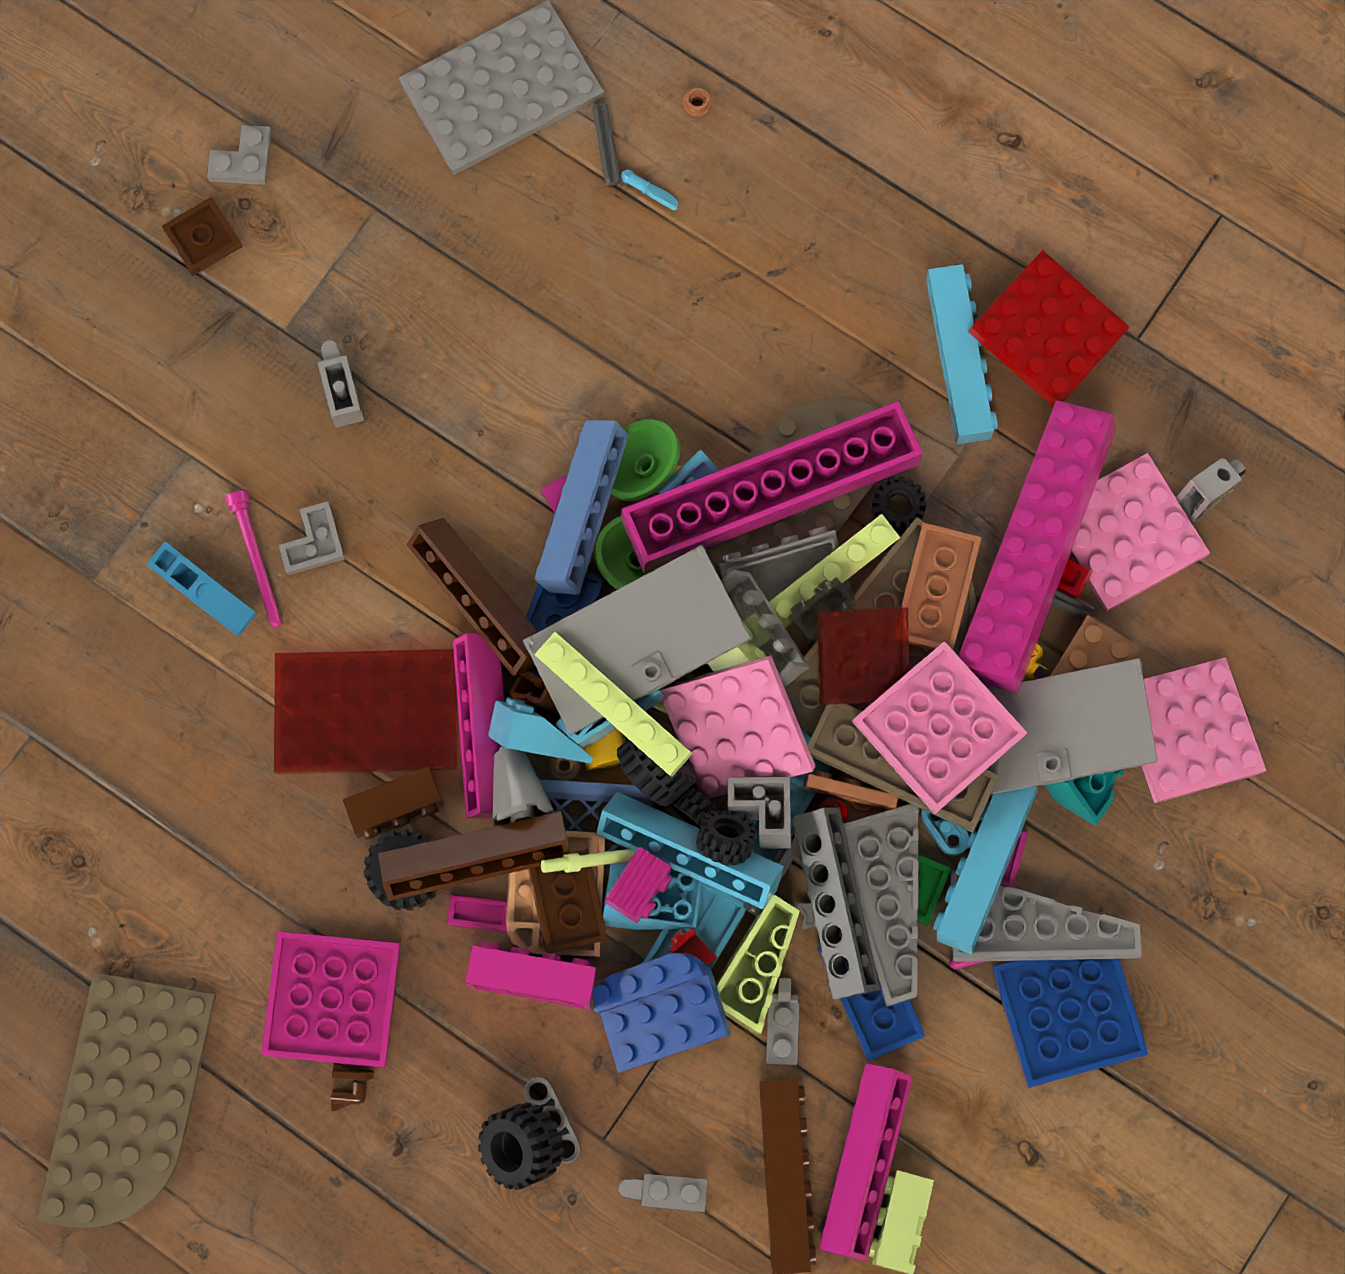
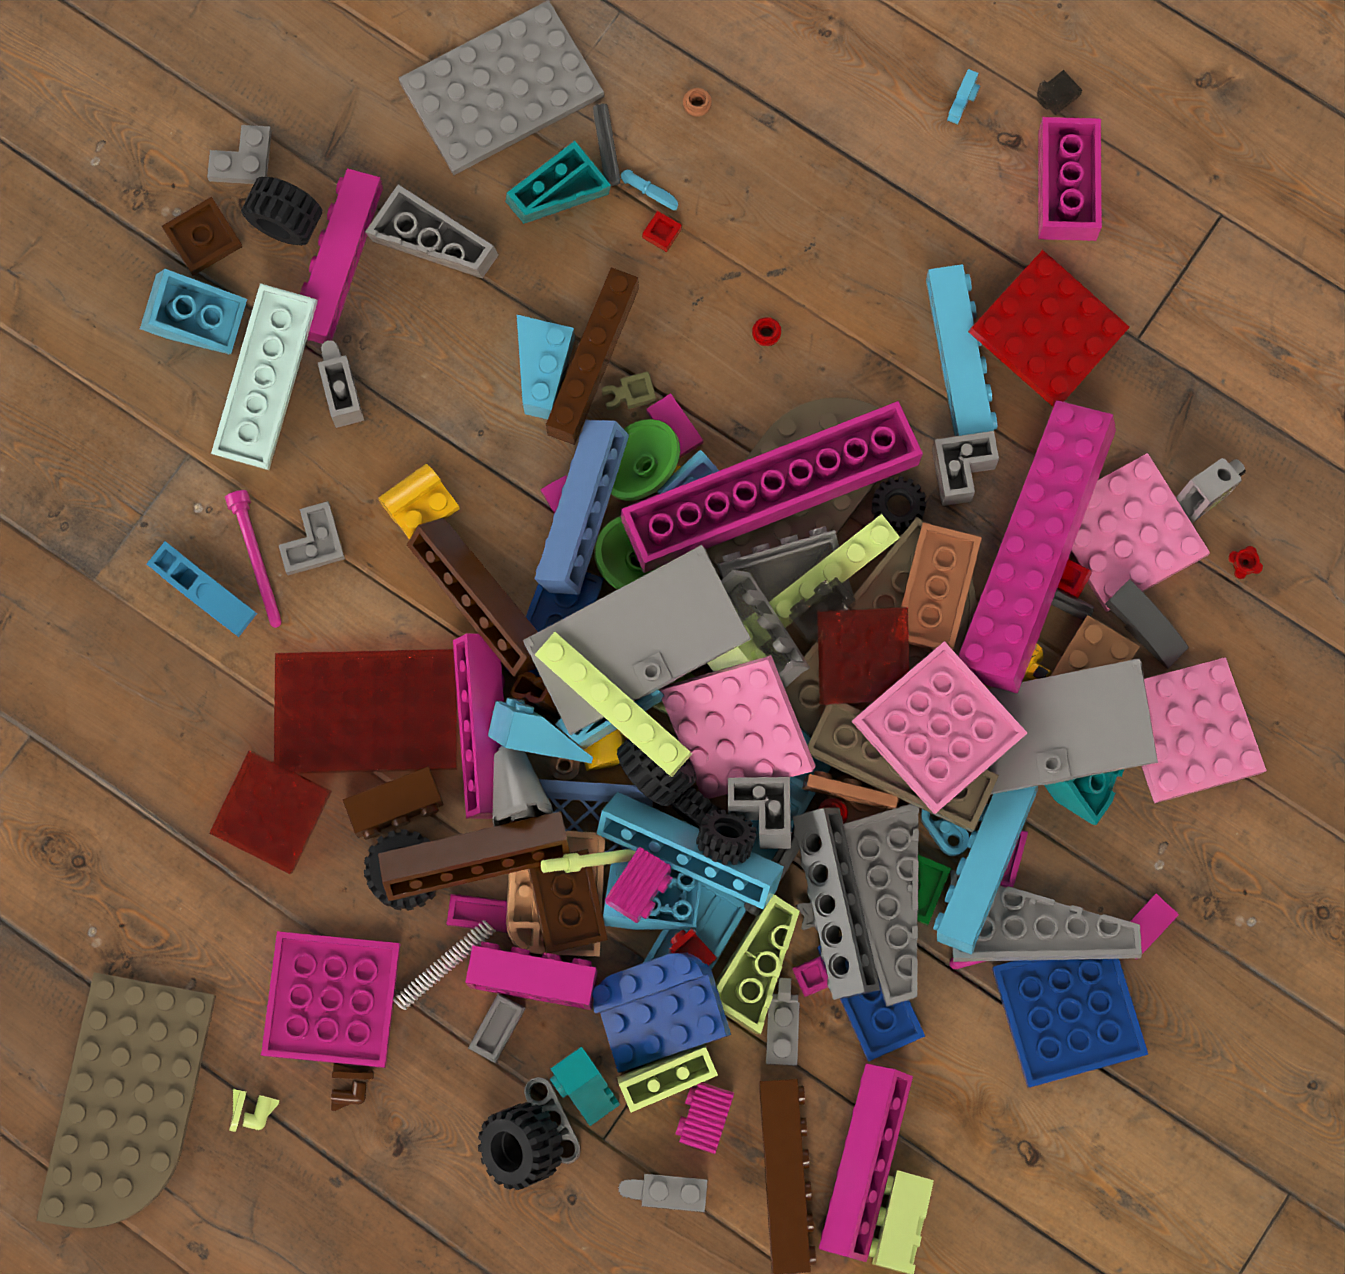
(193, 312): none -> medium azure slope
(254, 1121): none -> yellowish green piece
(264, 376): none -> light aqua tile
(270, 812): none -> clear red plate
(281, 211): none -> black tyre
(340, 250): none -> dark pink brick
(418, 500): none -> yellow brick
(425, 232): none -> light grey wedge
(438, 975): none -> white piece
(496, 1028): none -> light grey tile
(543, 362): none -> medium azure wedge
(558, 185): none -> teal wedge
(584, 1085): none -> teal wedge
(592, 356): none -> reddish brown brick
(635, 391): none -> olive plate
(662, 231): none -> red plate
(666, 1077): none -> yellowish green brick
(670, 412): none -> dark pink tile
(705, 1118): none -> dark pink brick
(766, 323): none -> red plate
(811, 976): none -> dark pink tile
(958, 458): none -> light grey brick
(966, 92): none -> medium azure plate
(1058, 92): none -> clear smoke bracket
(1069, 179): none -> dark pink brick
(1147, 624): none -> dark grey slope
(1153, 920): none -> dark pink tile
(1249, 554): none -> red plate

